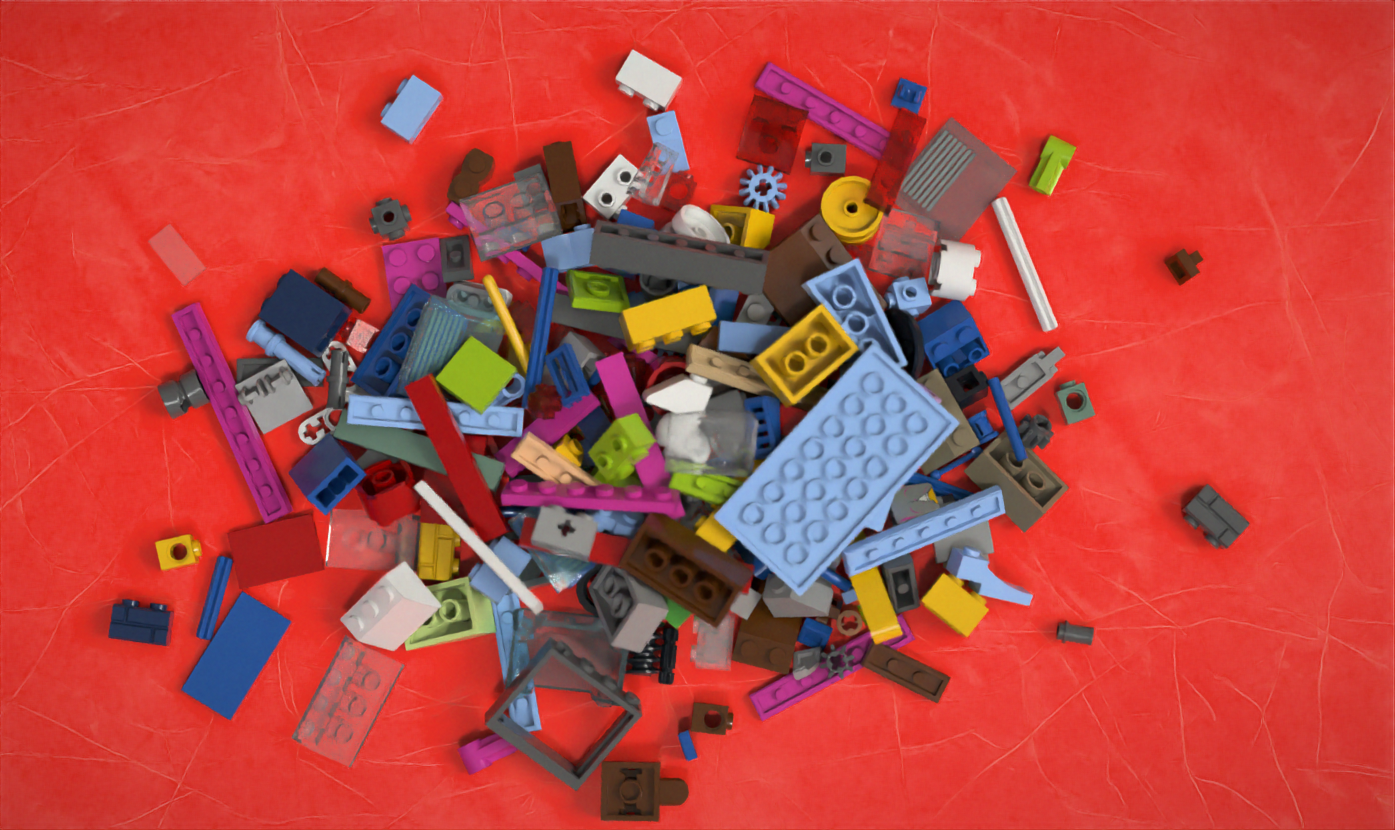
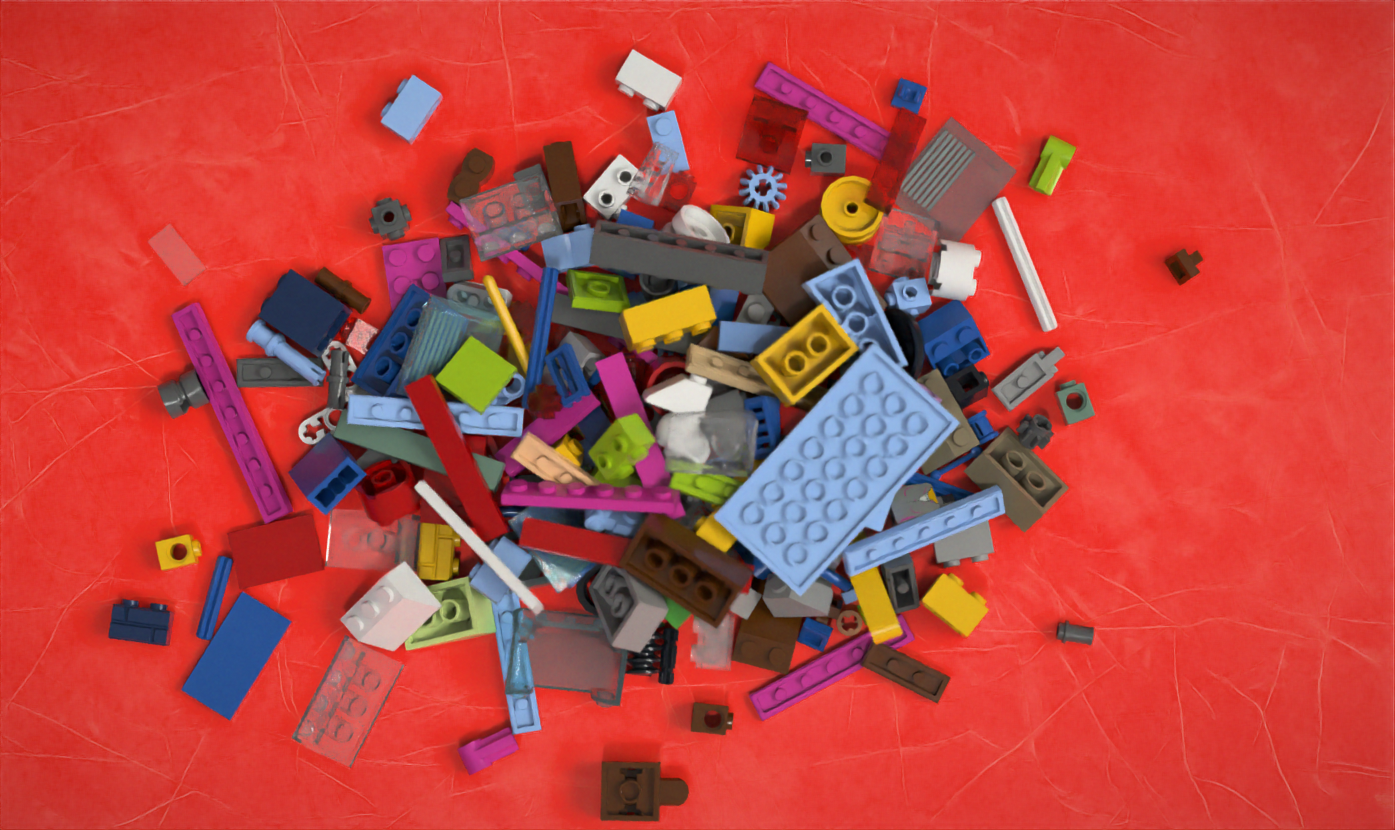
(273, 396): light grey hinge -> none
(537, 750): dark grey window -> none
(549, 527): light grey brick -> none
(687, 745): blue tile -> none
(806, 662): light grey tile -> none
(845, 659): dark grey gear -> none
(971, 566): light blue slope -> none
(1007, 419): blue bar -> none
(1214, 517): dark grey brick -> none

